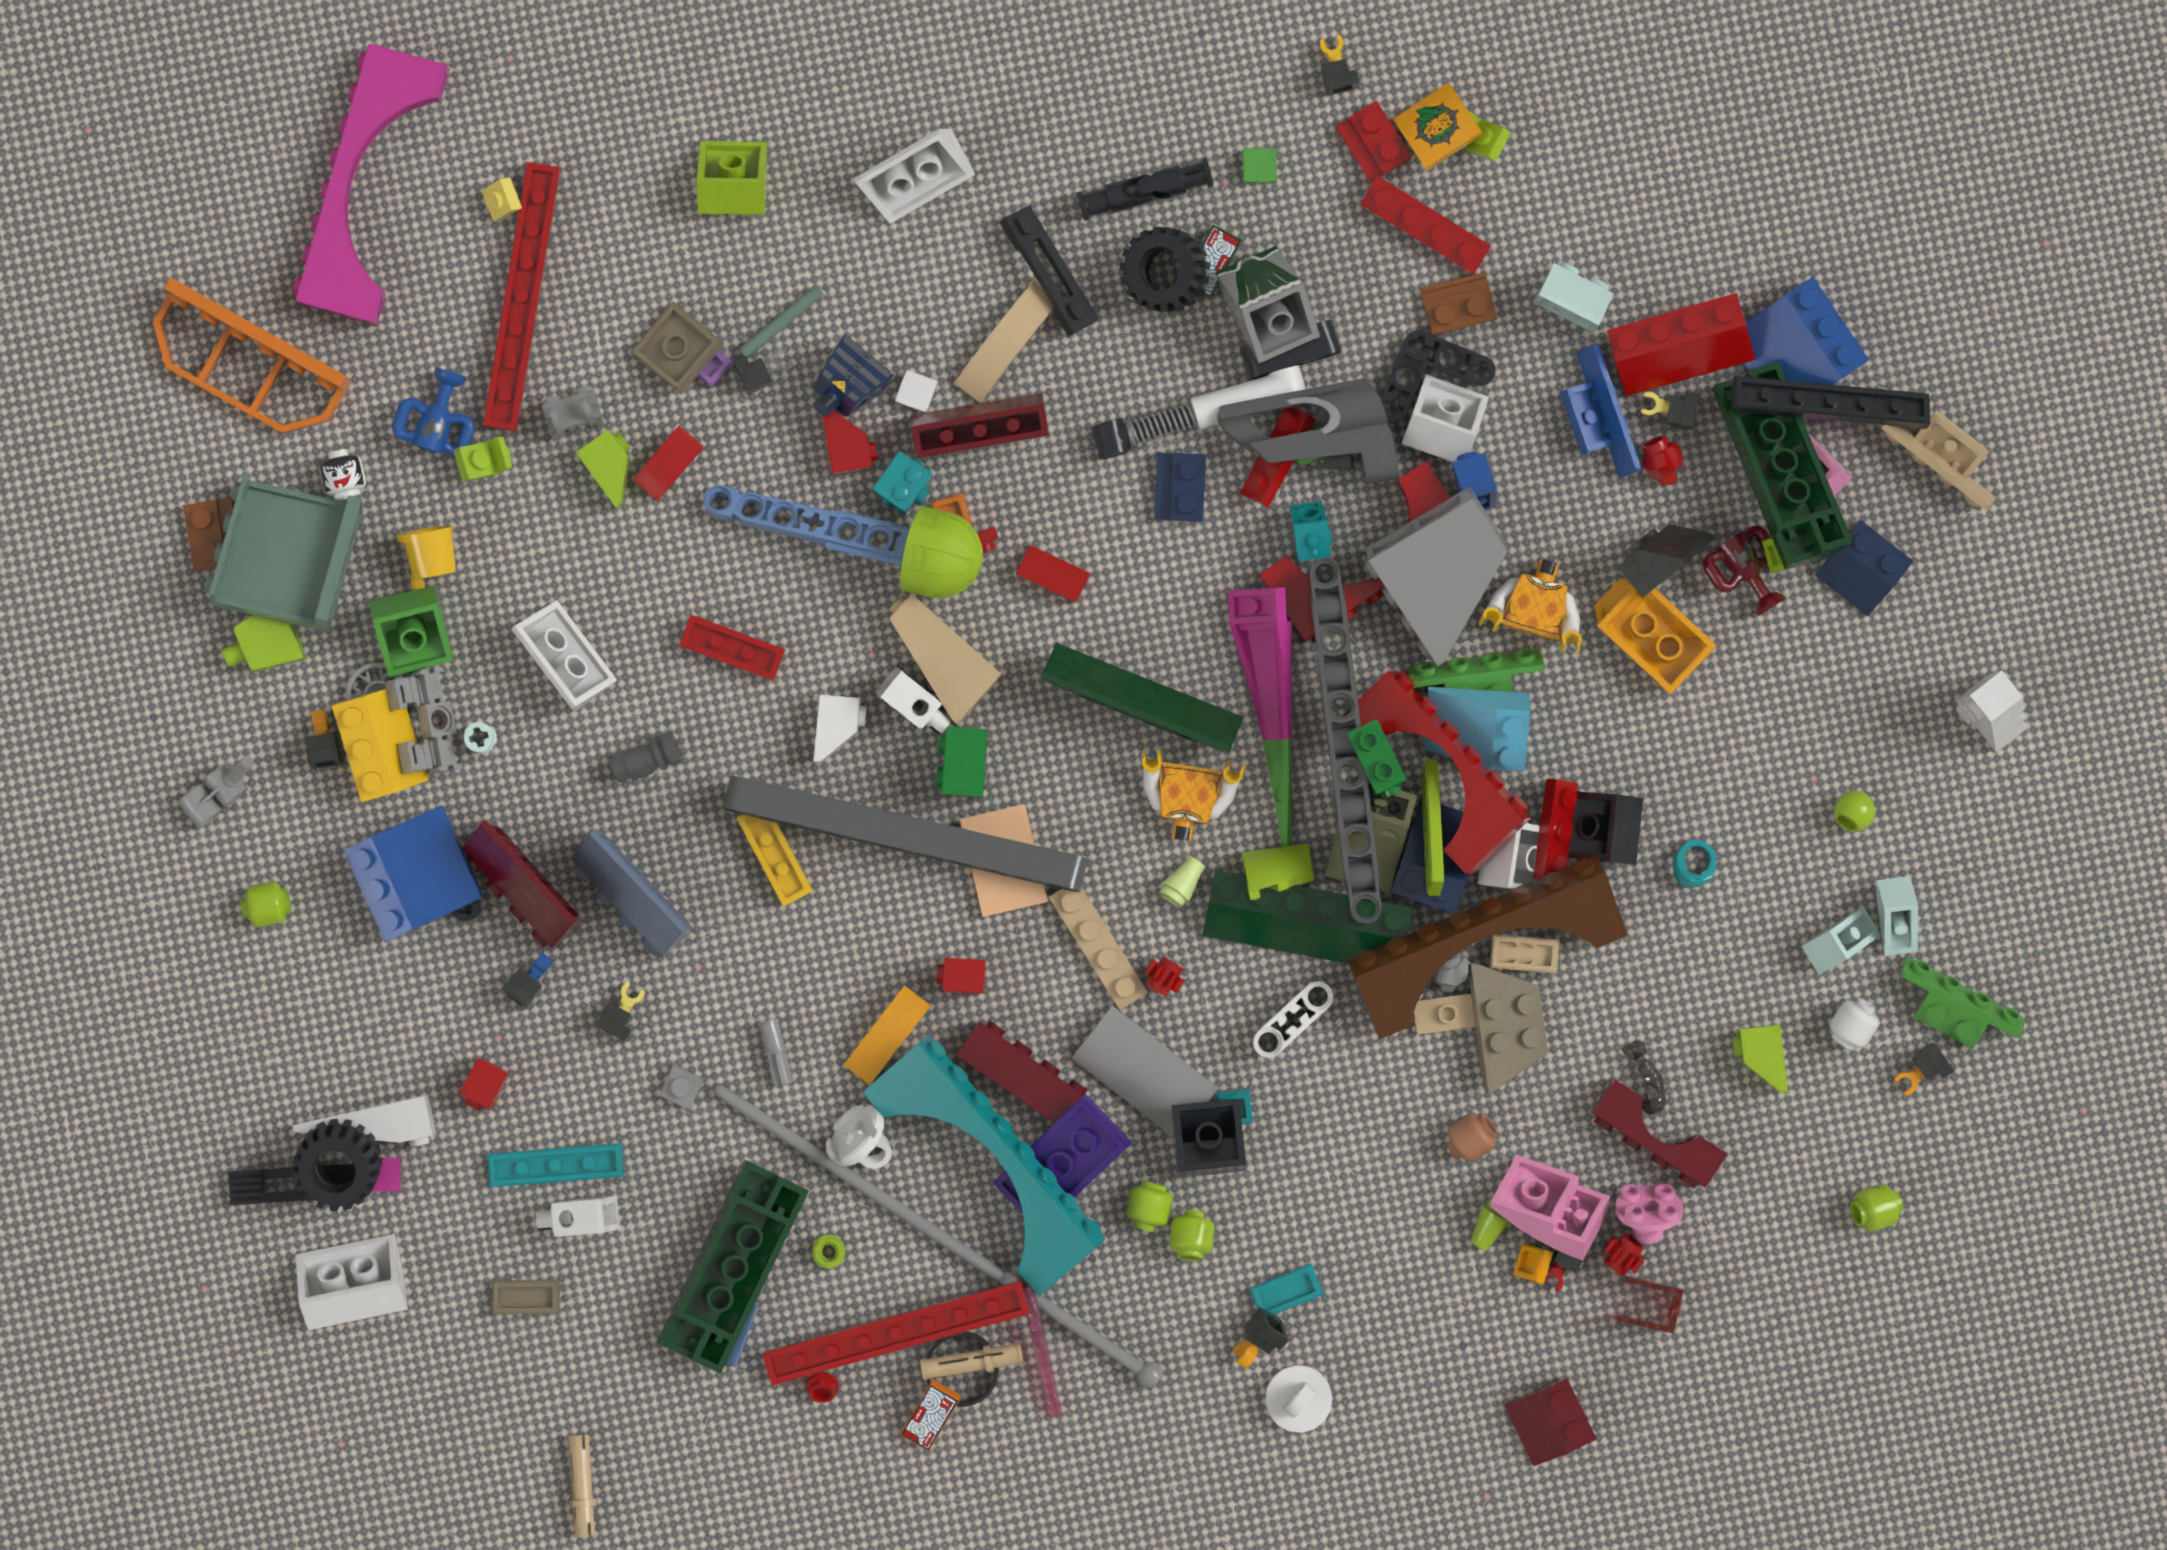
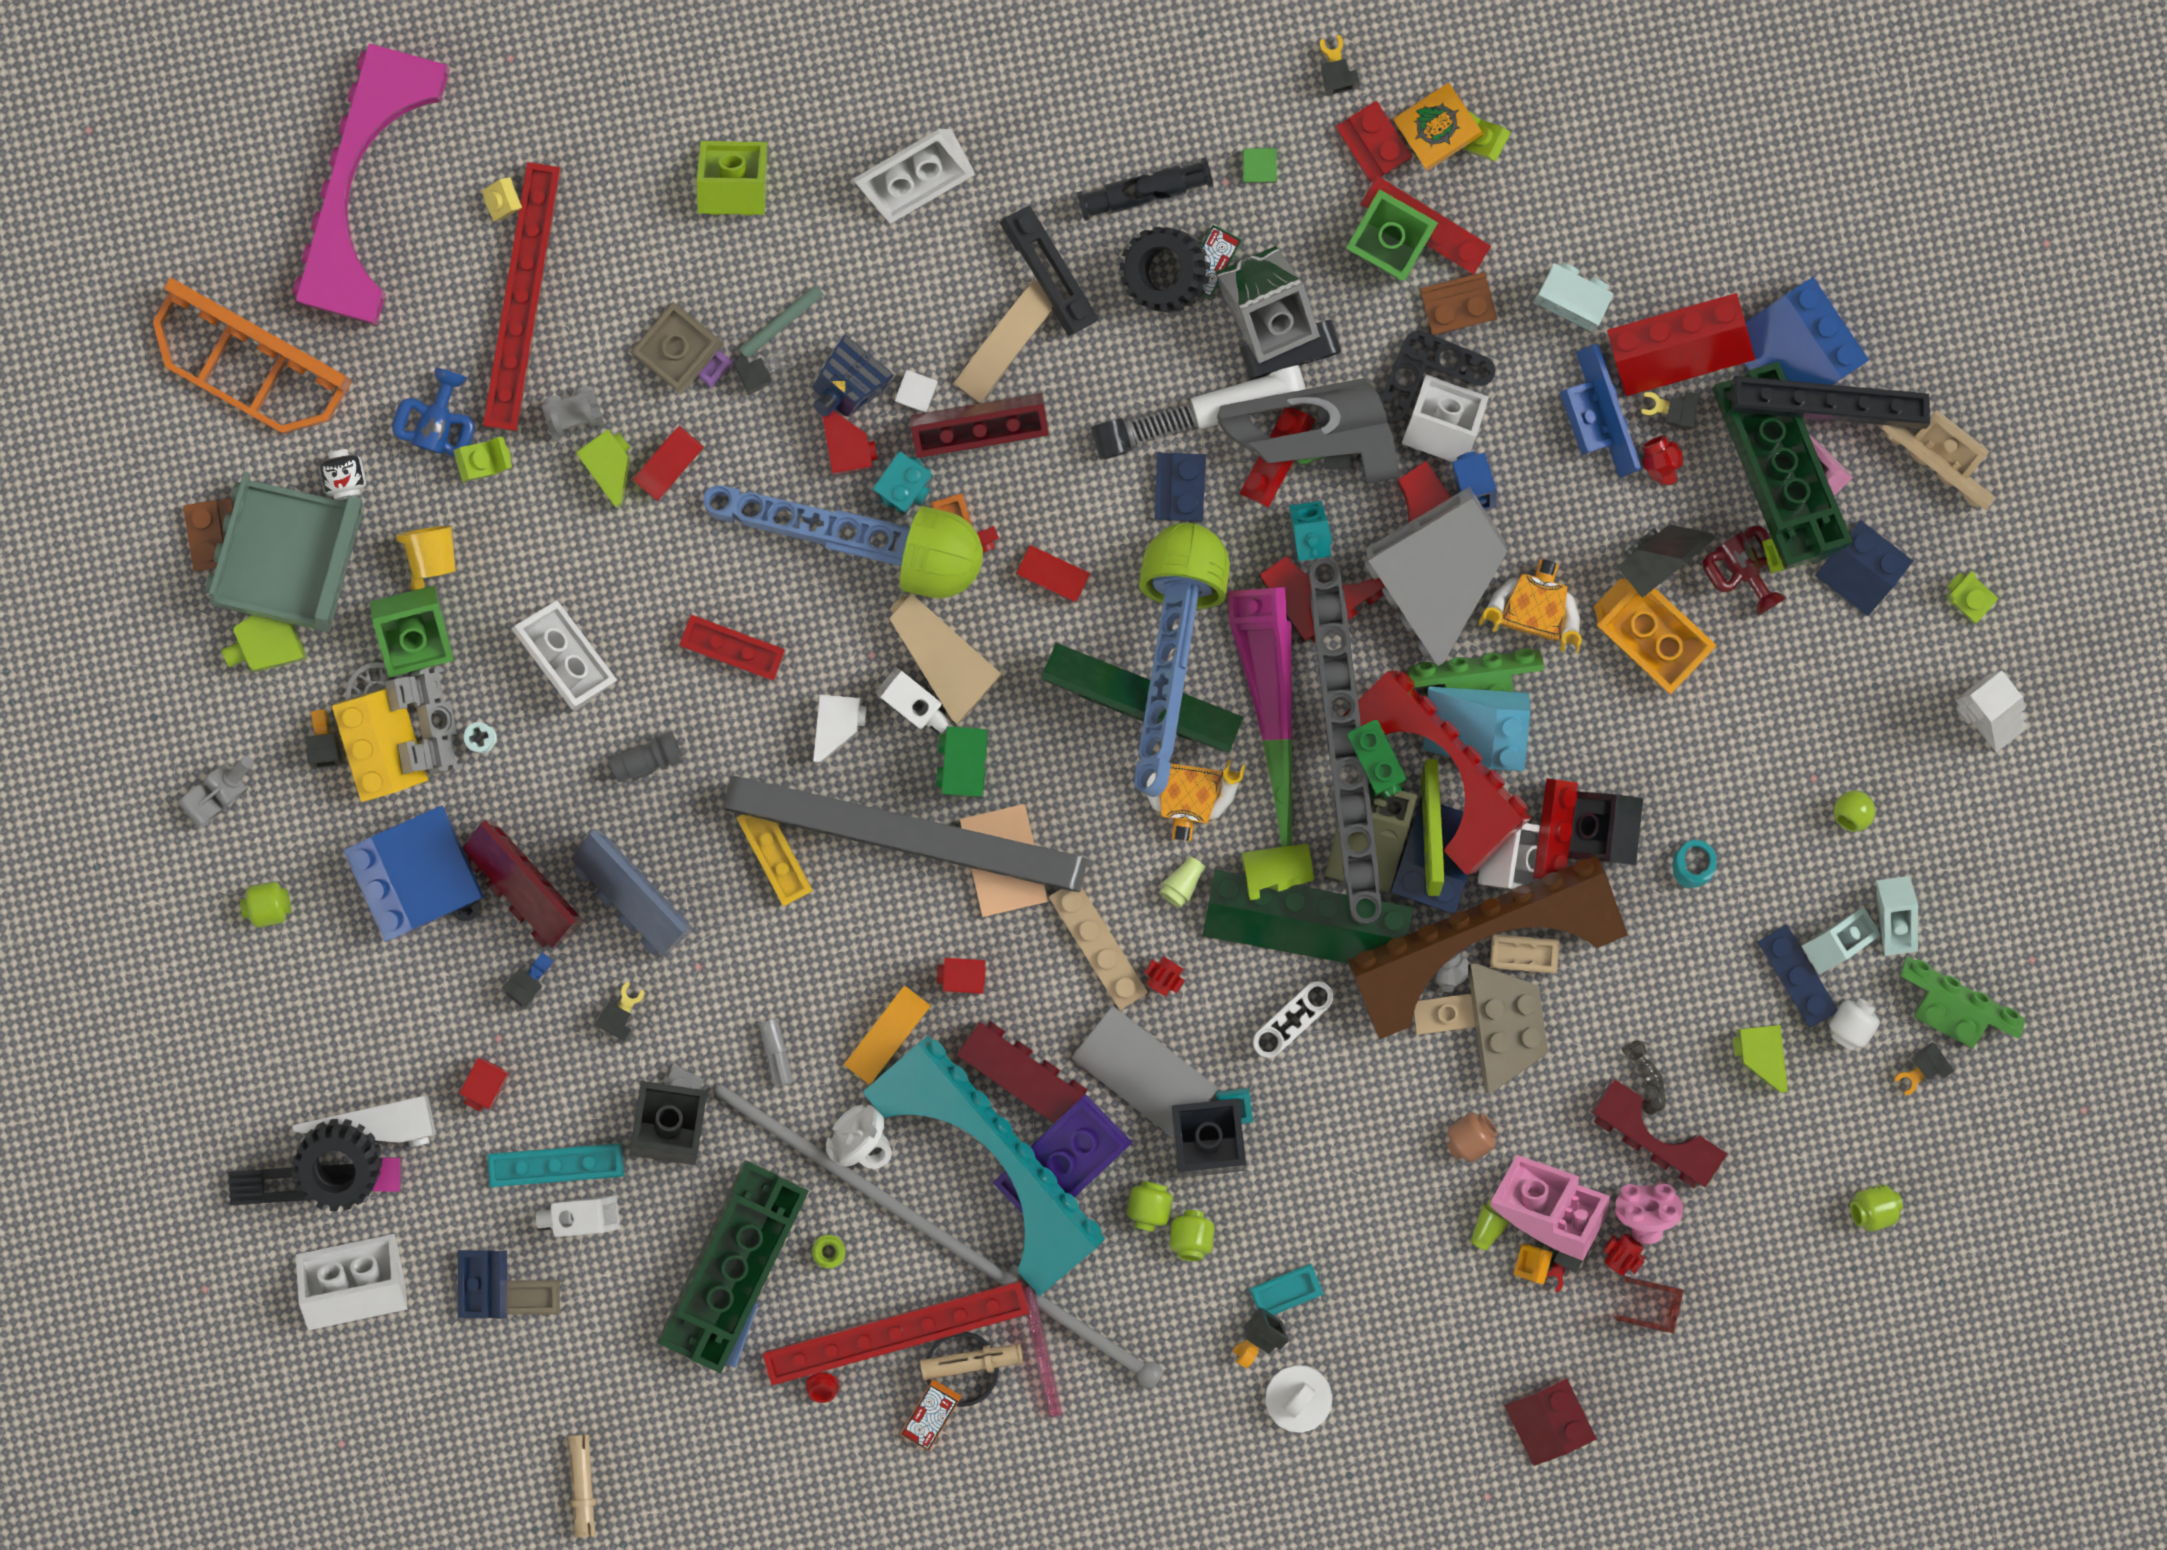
(482, 1284): none -> dark blue plate
(668, 1123): none -> pearl dark grey slope
(1185, 572): none -> piece
(1391, 235): none -> bright green slope
(1797, 976): none -> dark blue plate
(1970, 596): none -> lime bracket

